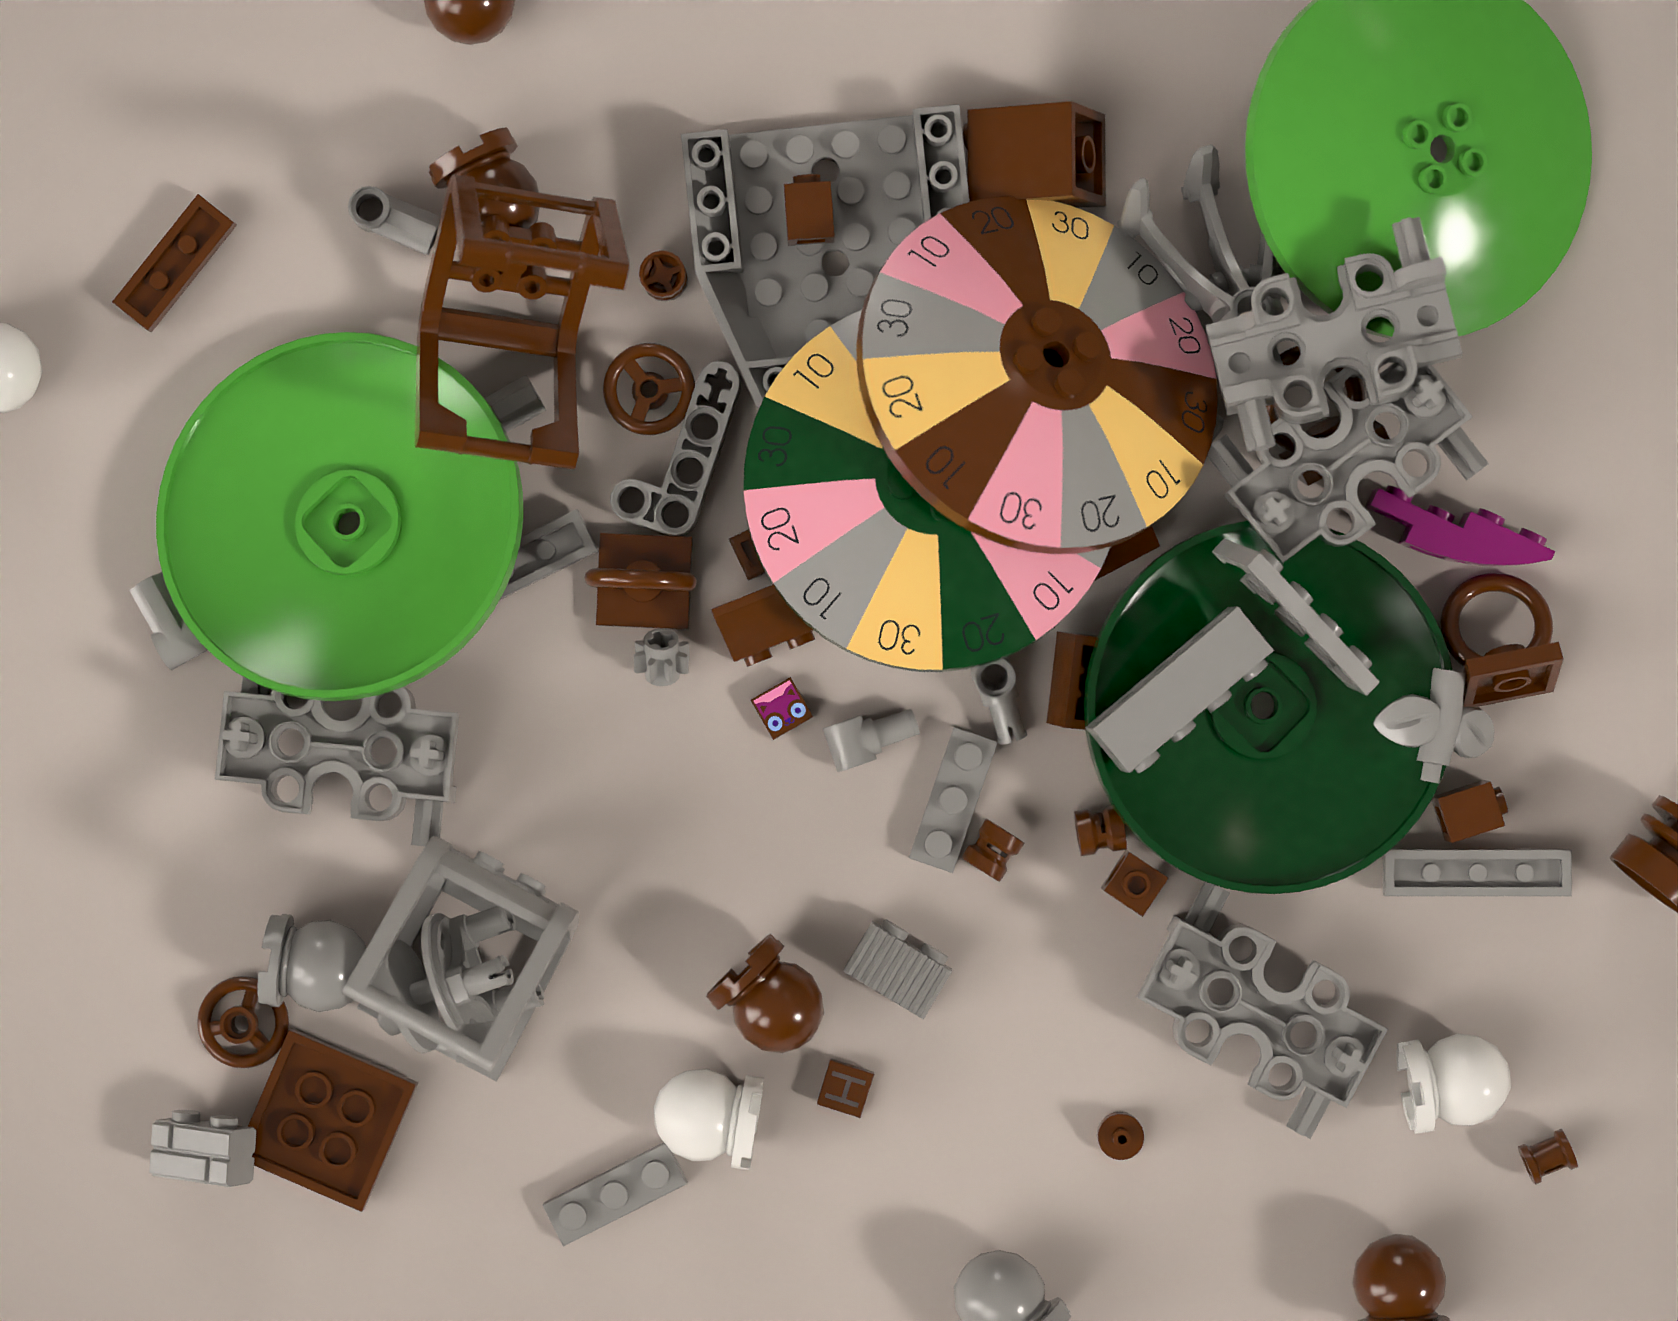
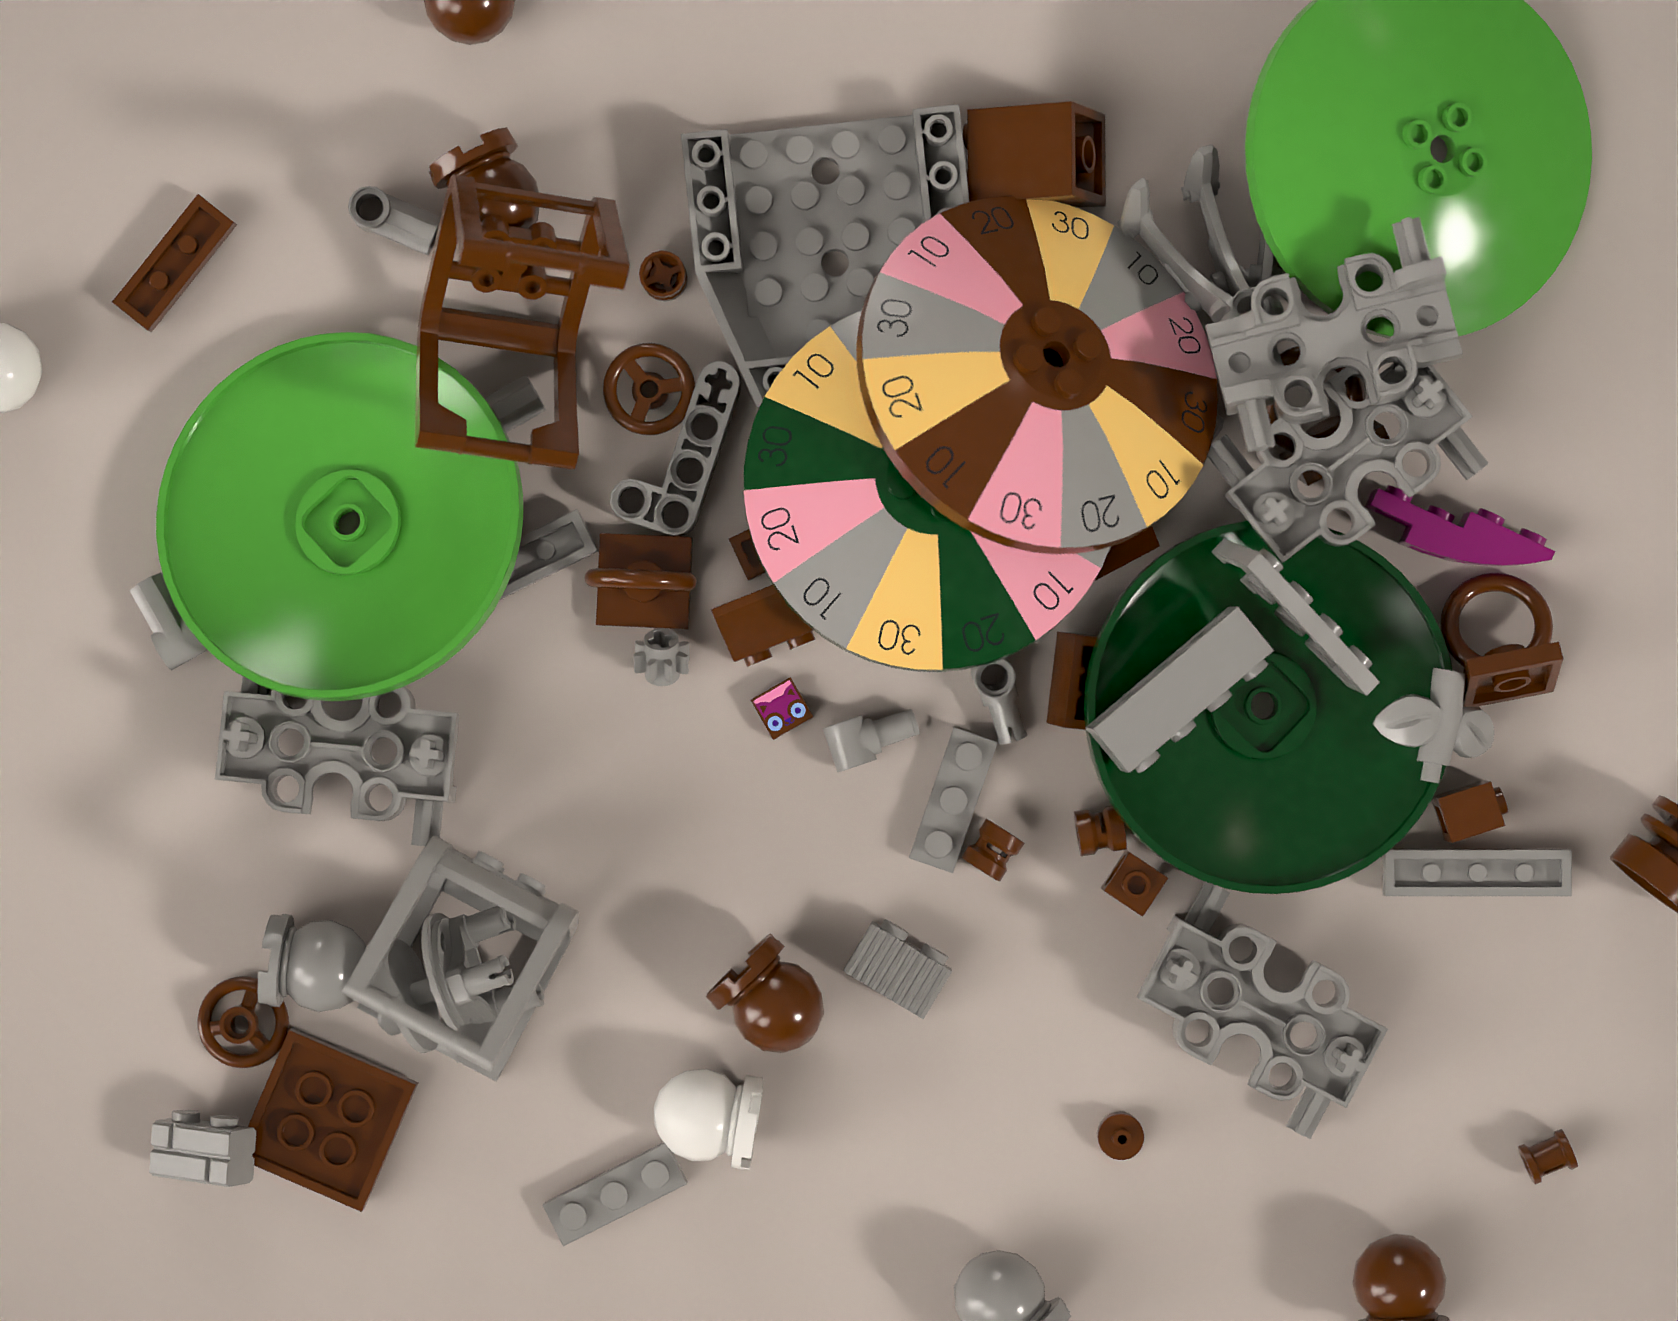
(809, 210): reddish brown brick -> none
(845, 1088): reddish brown tile -> none
(1454, 1080): white tile -> none

